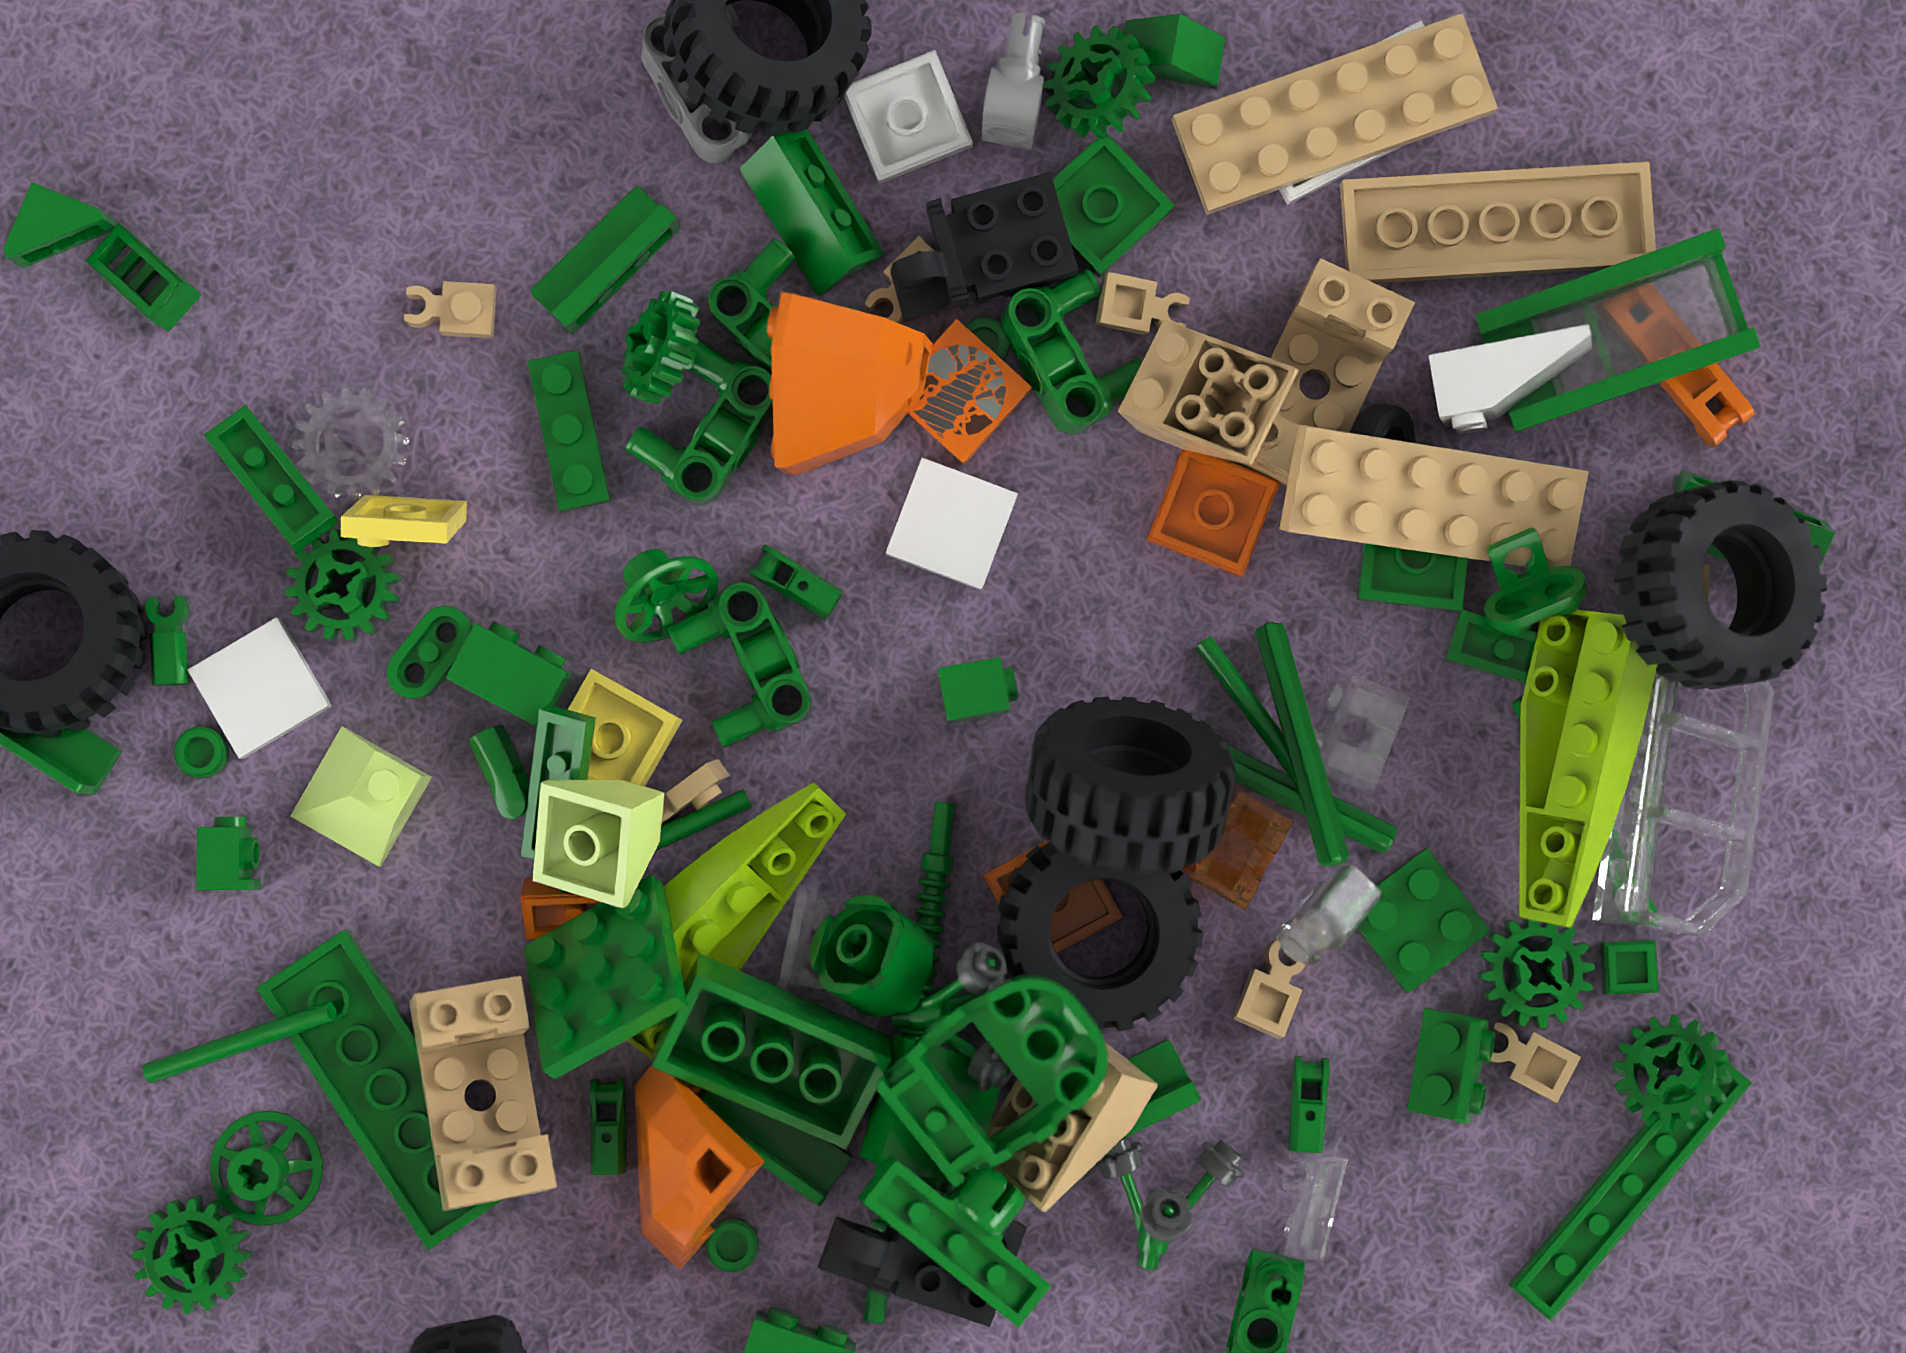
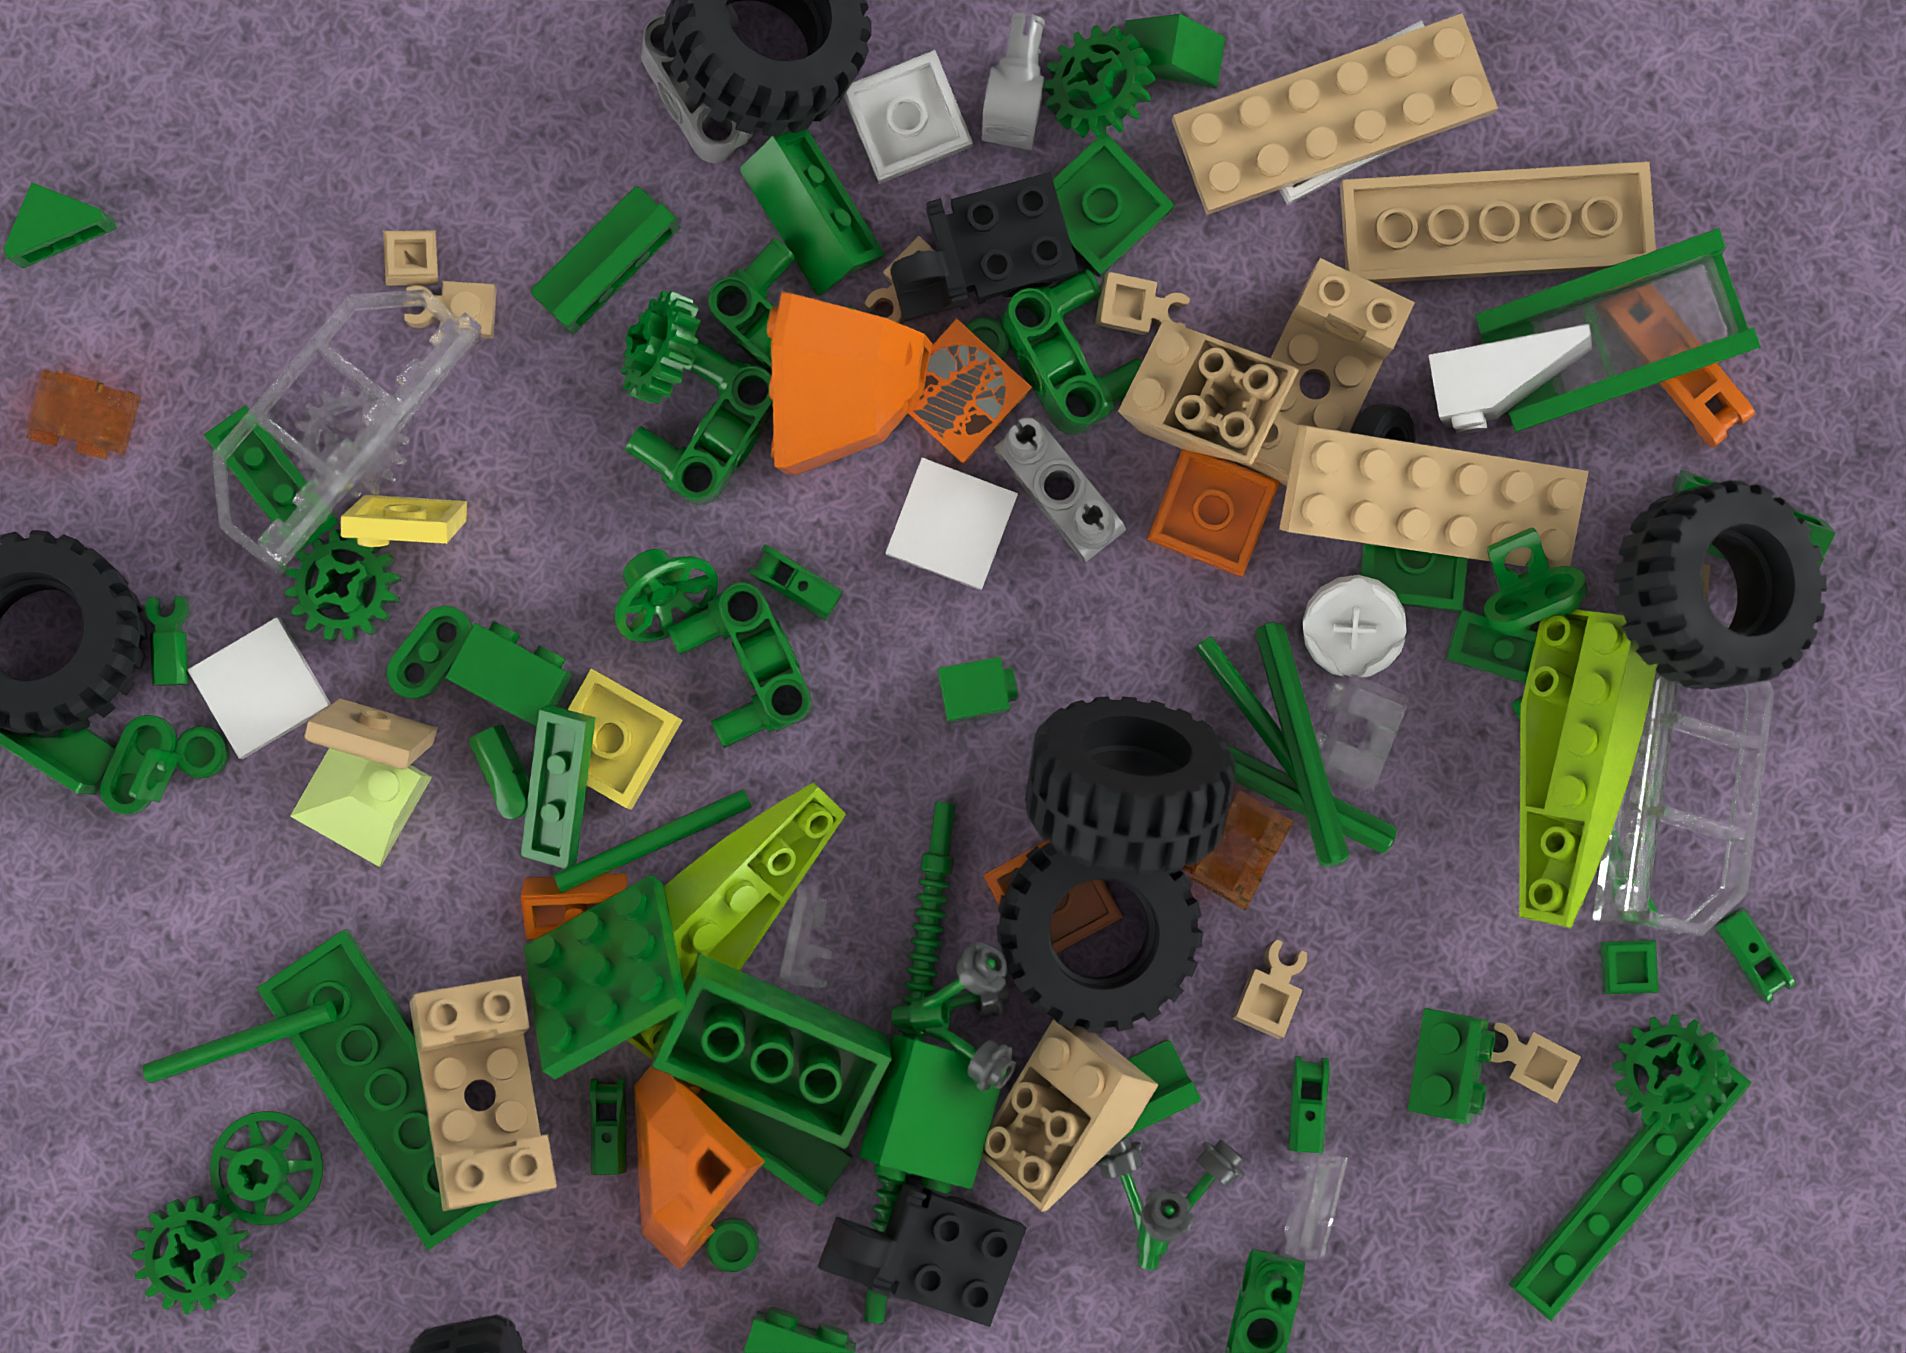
(81, 412): none -> clear orange cylinder
(140, 765): none -> green bracket
(168, 297): green slope -> none
(227, 856): green brick -> none
(350, 458): none -> clear plate
(370, 733): none -> tan plate
(410, 257): none -> tan tile
(569, 431): green plate -> none
(596, 837): yellowish green slope -> none
(696, 789): tan plate -> none
(872, 957): green brick -> none
(961, 1231): green plate -> none
(1037, 458): none -> light grey piece
(1042, 1040): green slope -> none
(1327, 915): clear brick -> none
(1354, 626): none -> white tile
(1420, 921): green plate -> none
(1519, 989): green gear -> none
(1751, 948): none -> green bar

